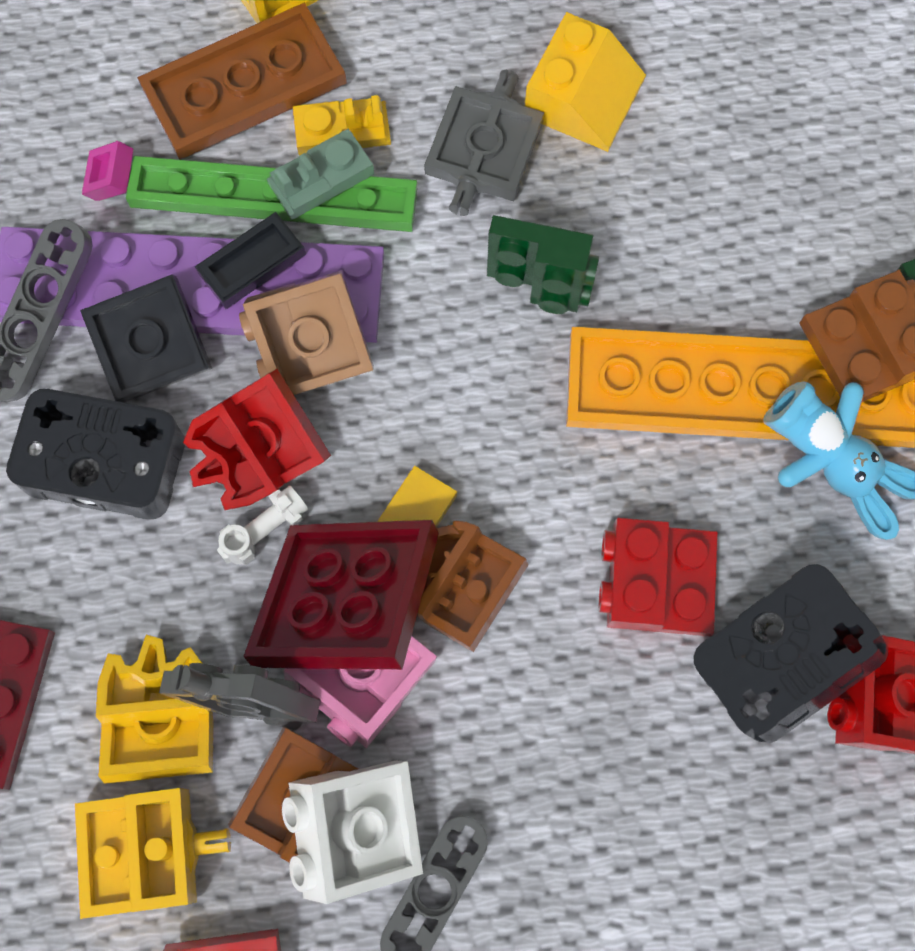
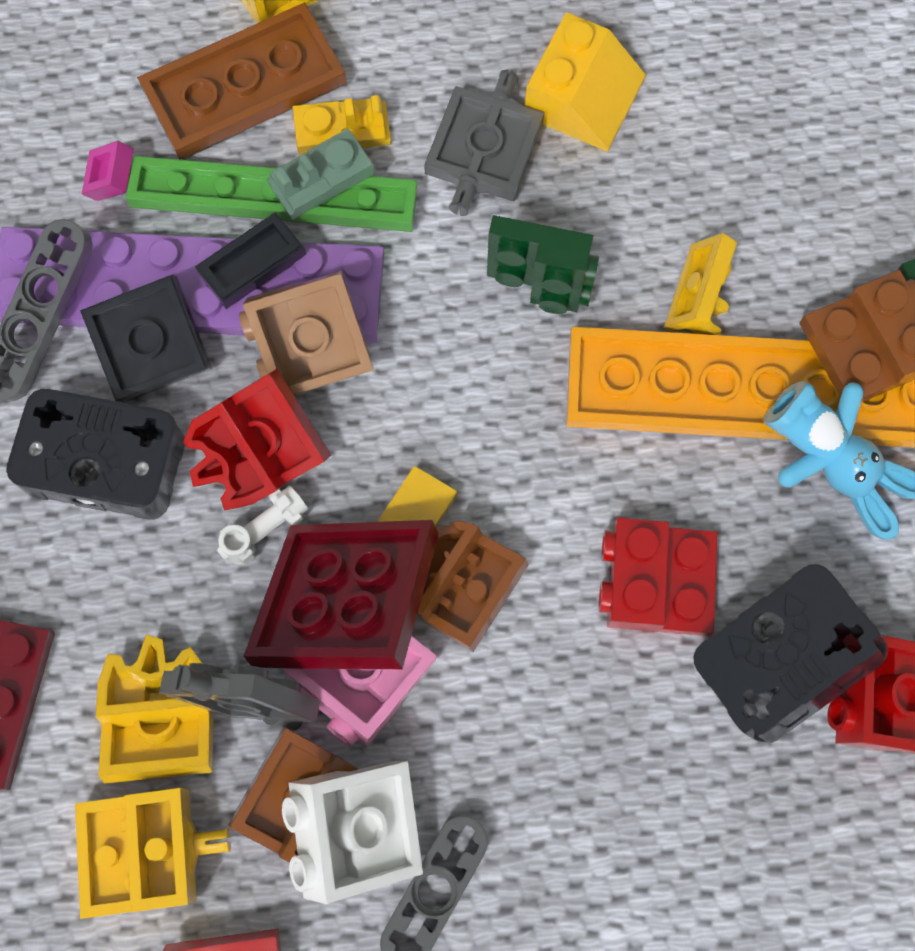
(699, 285): none -> yellow plate

